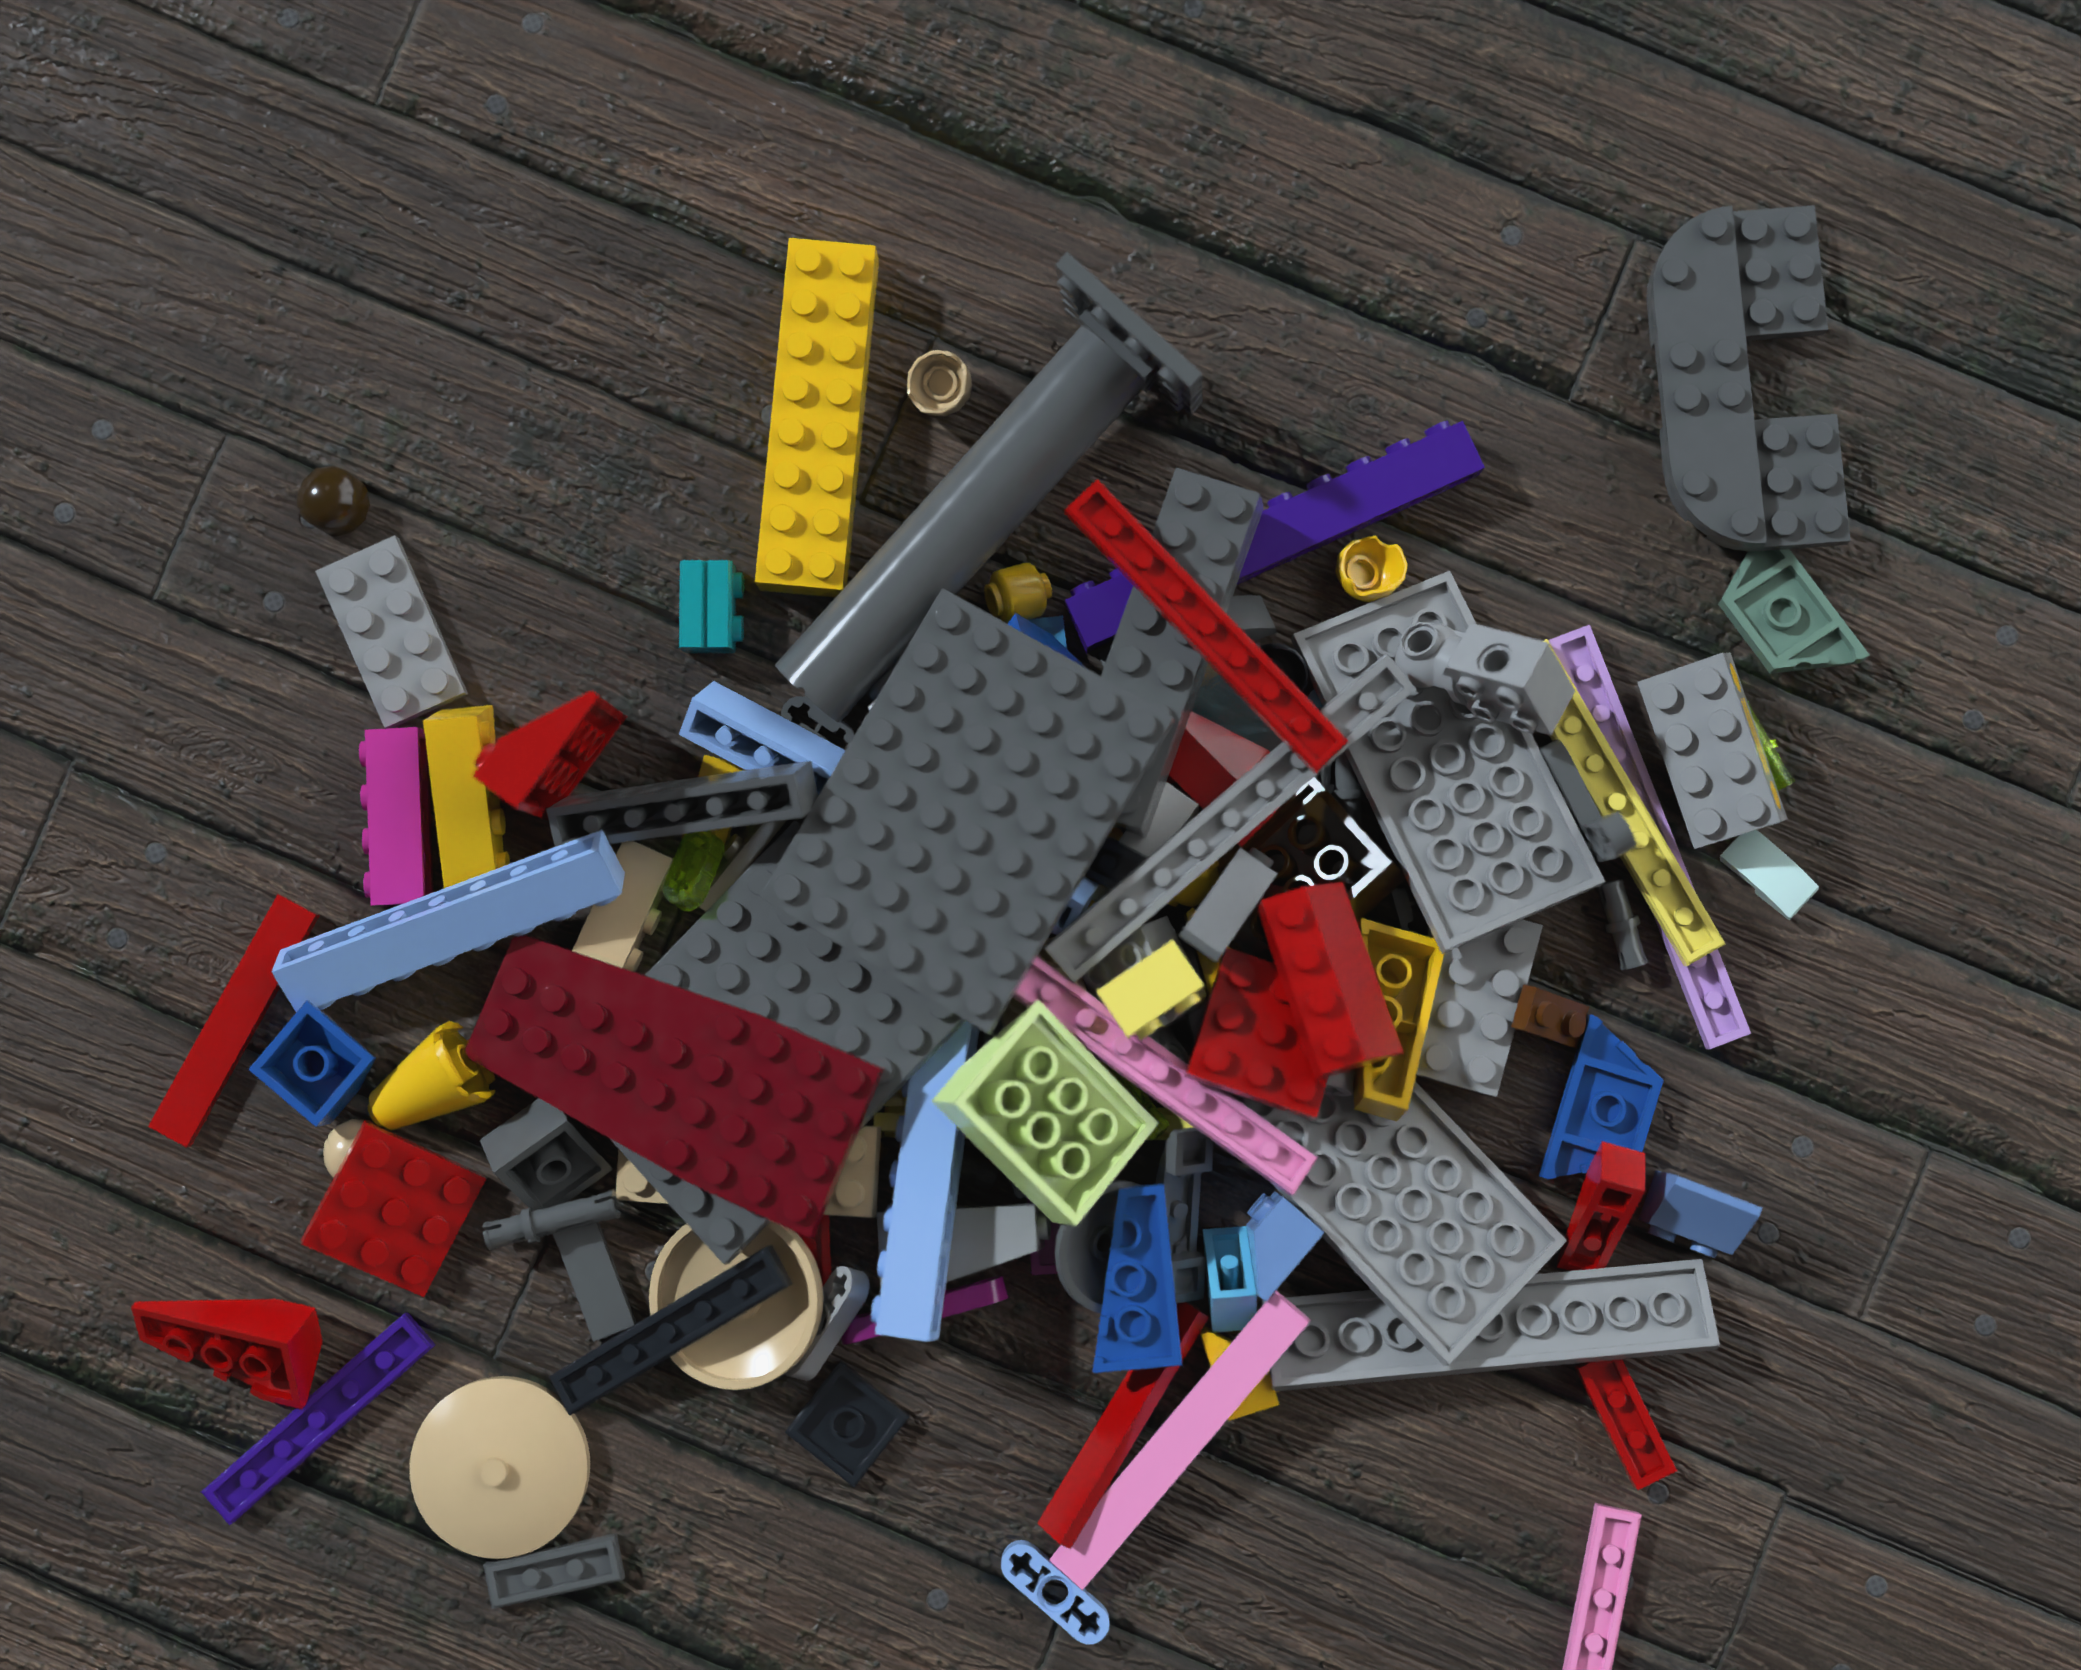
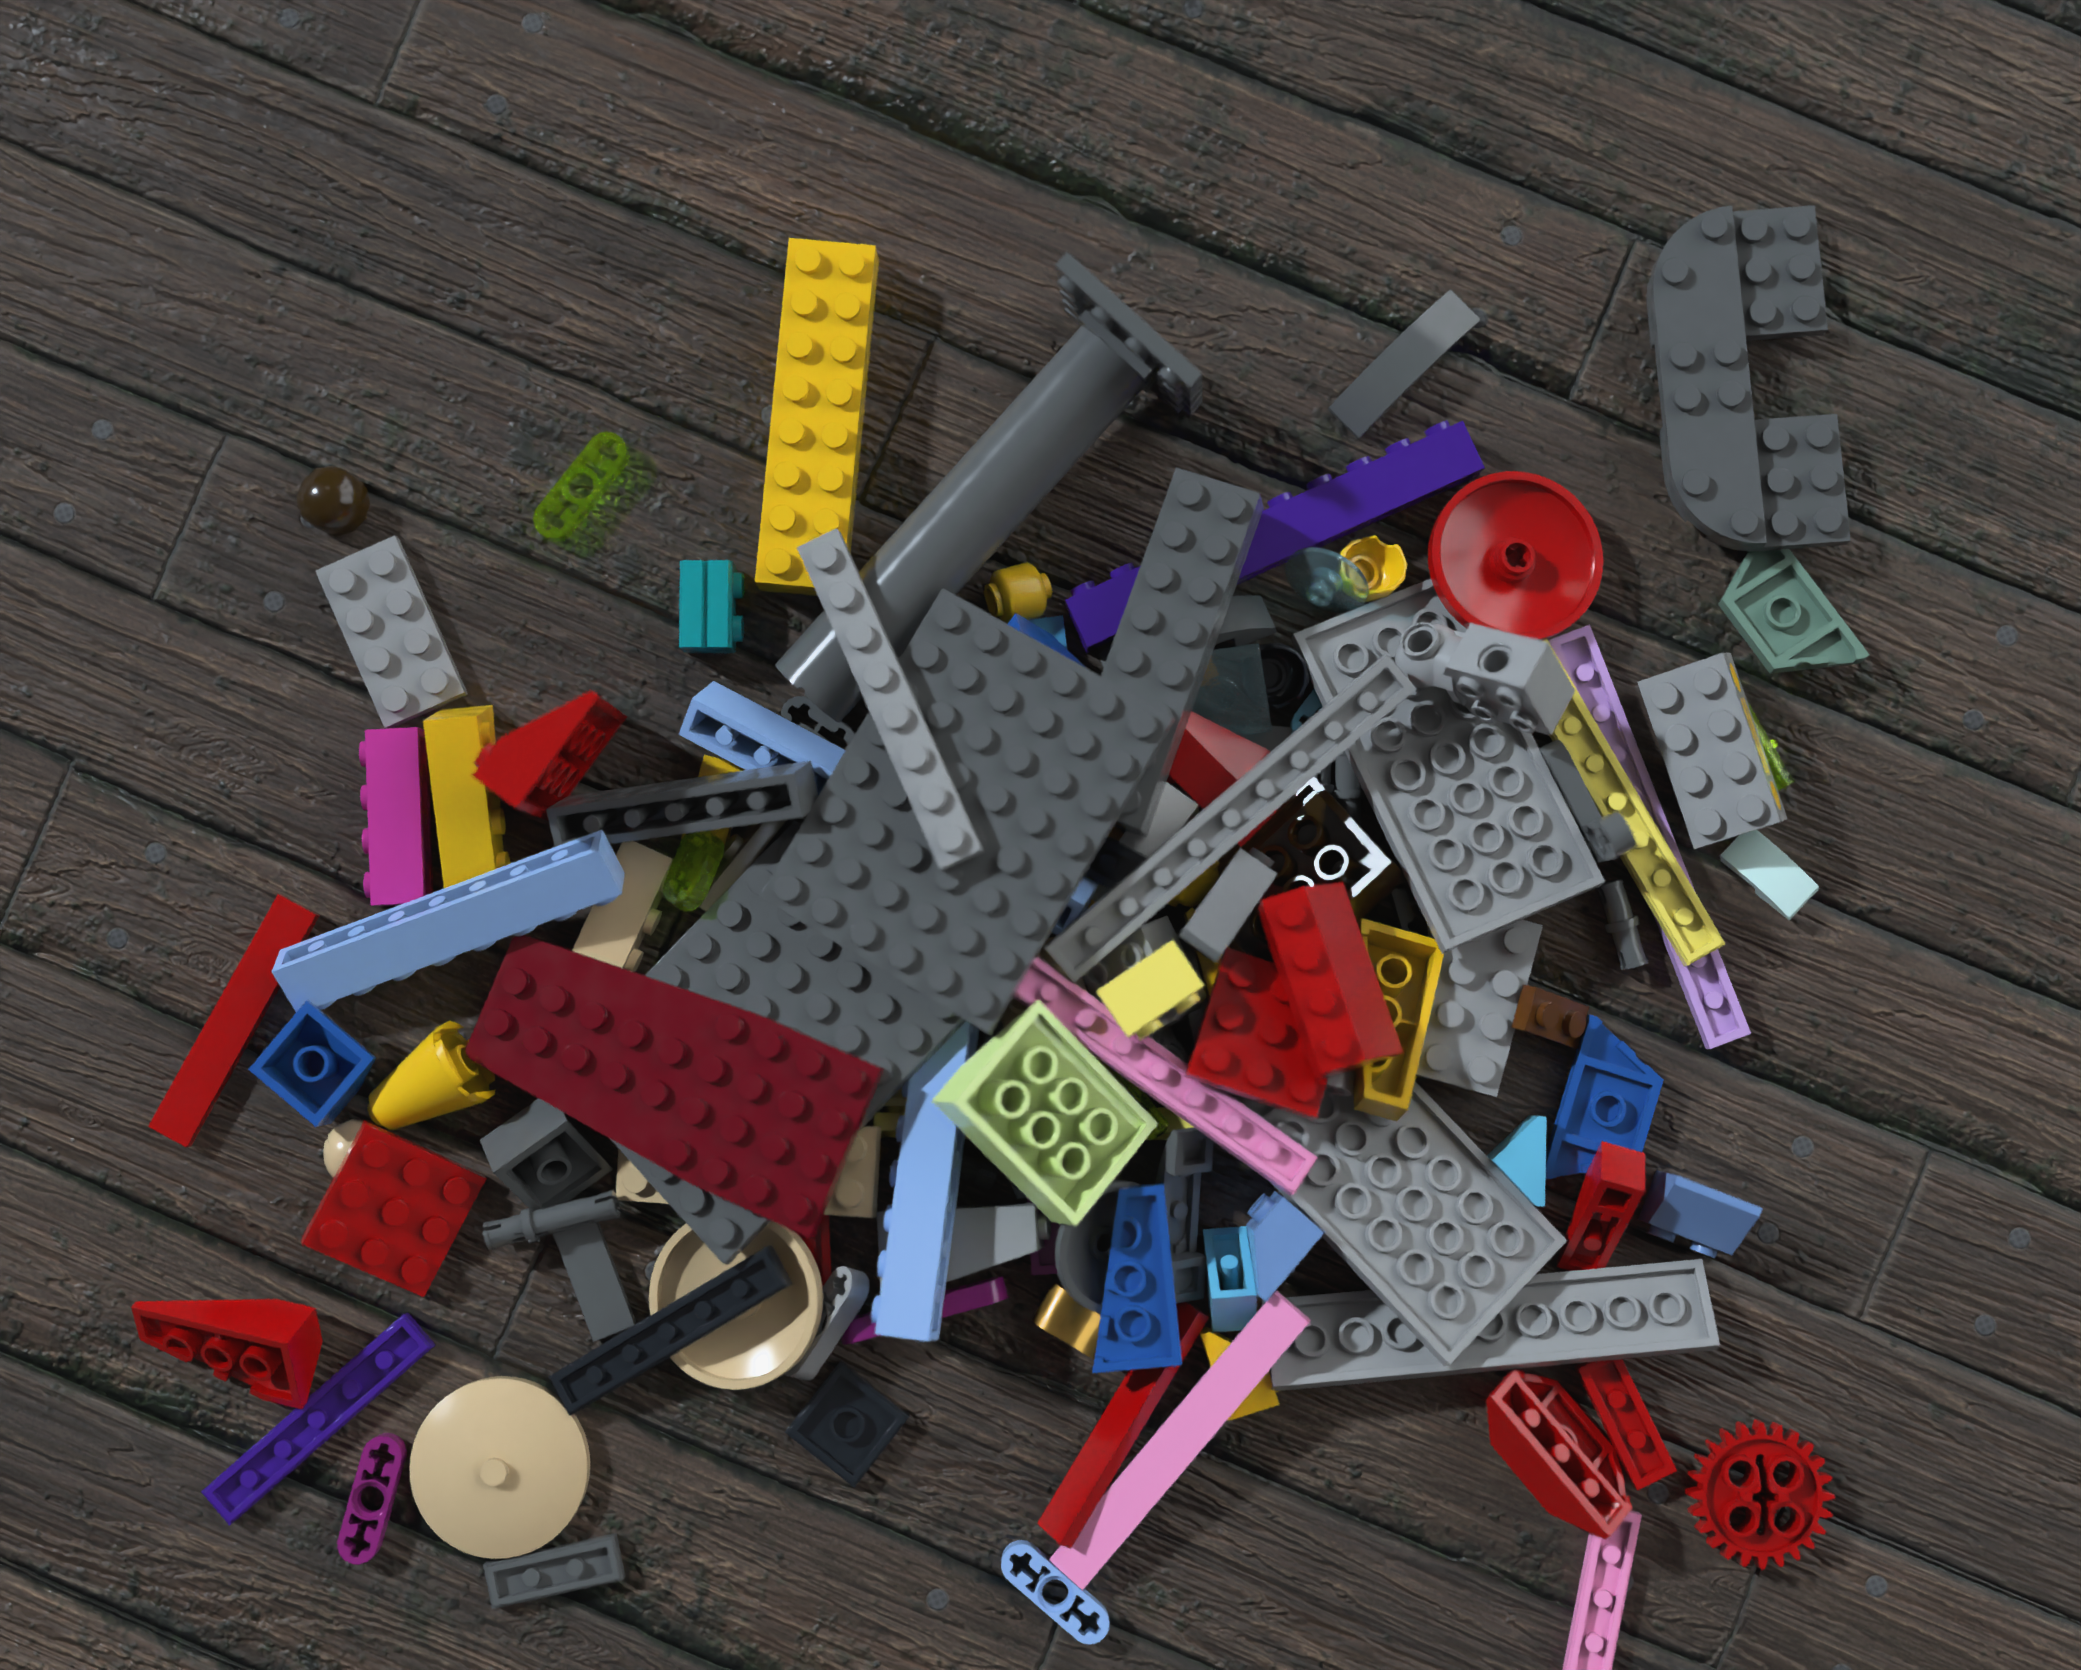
(374, 1532): none -> magenta beam
(578, 468): none -> clear neon green beam
(890, 700): none -> light grey plate
(939, 383): tan hair -> none
(1068, 1320): none -> pearl gold axle
(1205, 626): red tile -> none
(1326, 580): none -> clear light blue dish
(1403, 363): none -> dark grey slope
(1516, 555): none -> red dish
(1523, 1158): none -> medium azure slope
(1557, 1452): none -> red wedge
(1799, 1492): none -> red gear

